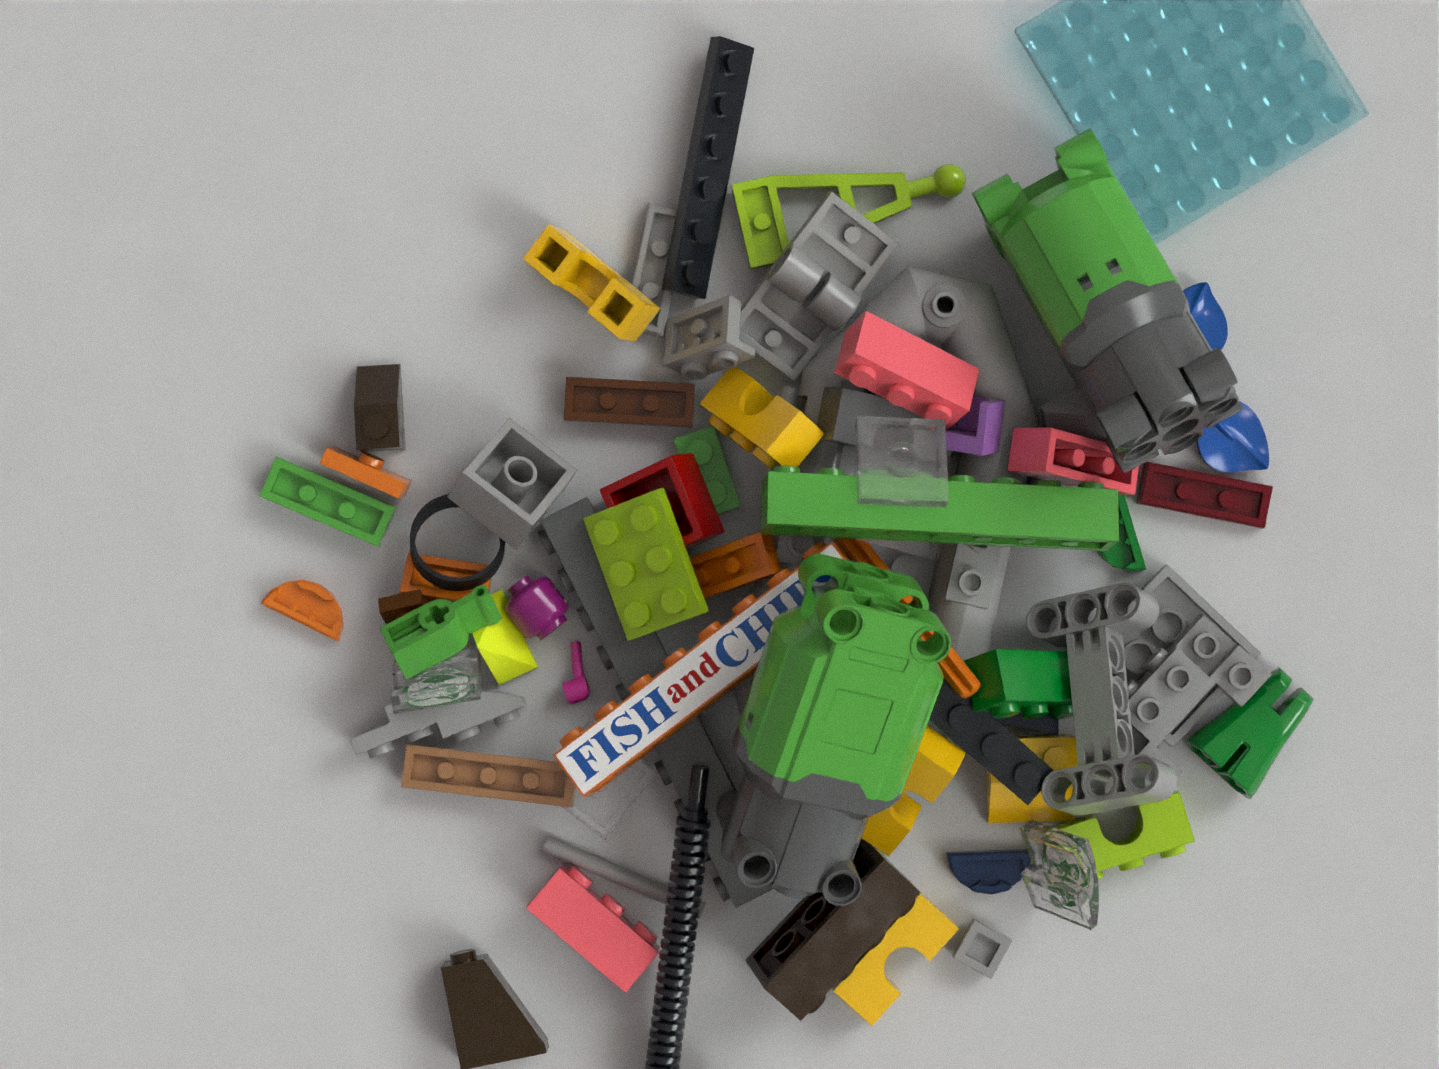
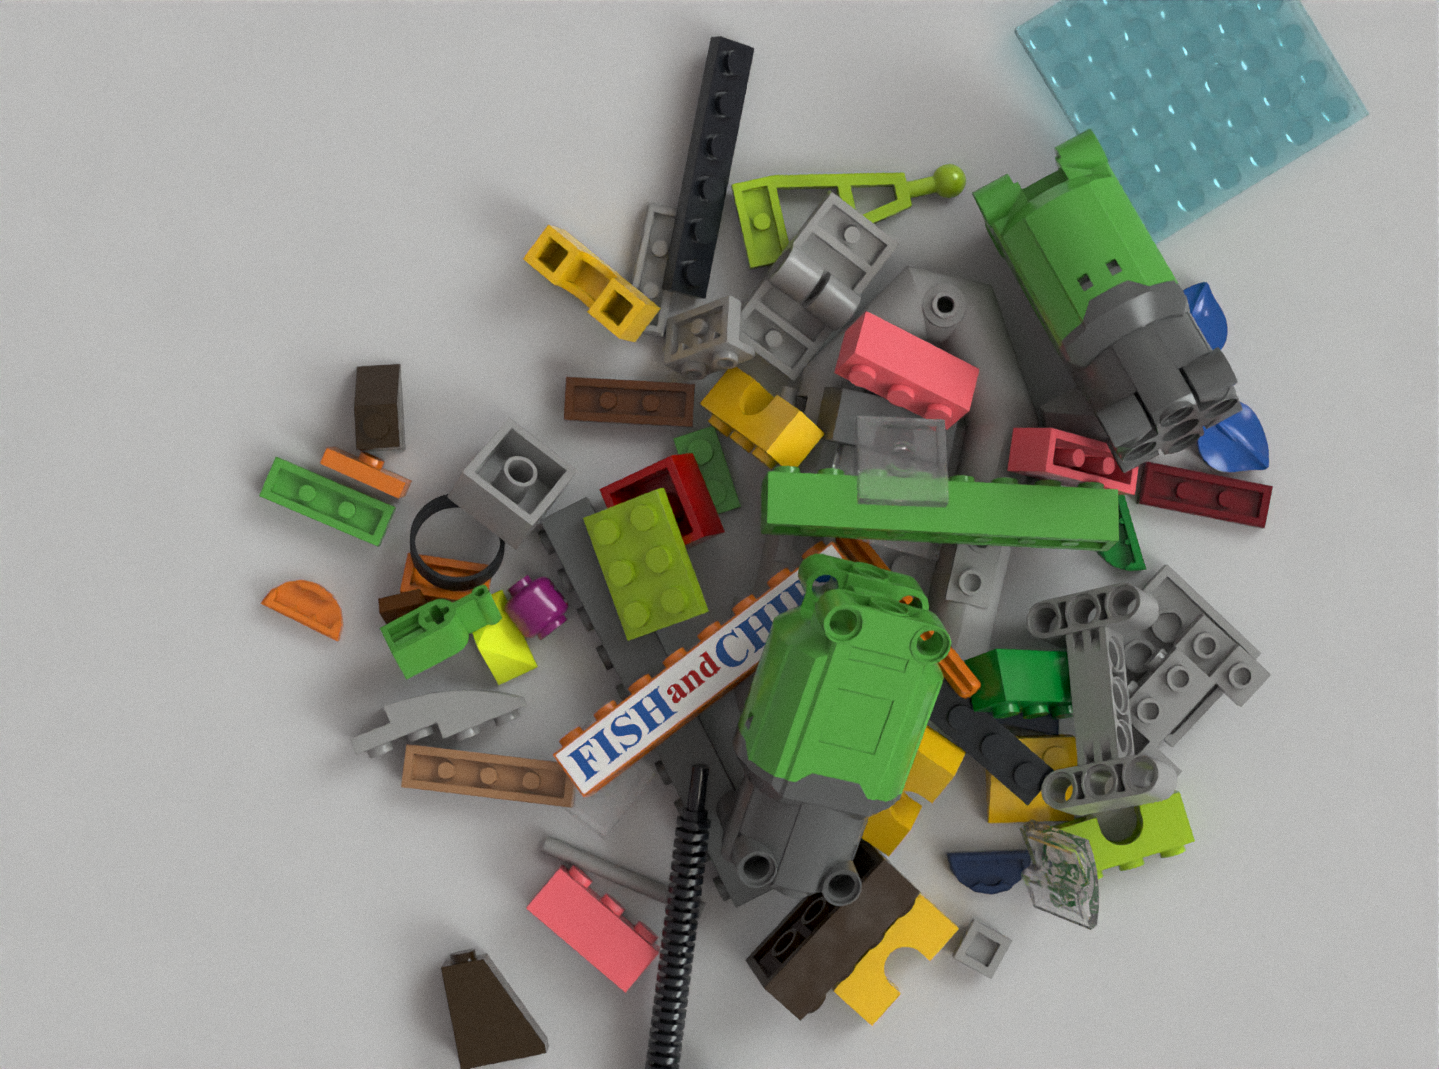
(446, 683): clear slope -> none
(577, 688): dark pink hand -> none
(736, 564): orange plate -> none
(979, 428): medium lavender panel -> none
(1248, 738): green piece -> none

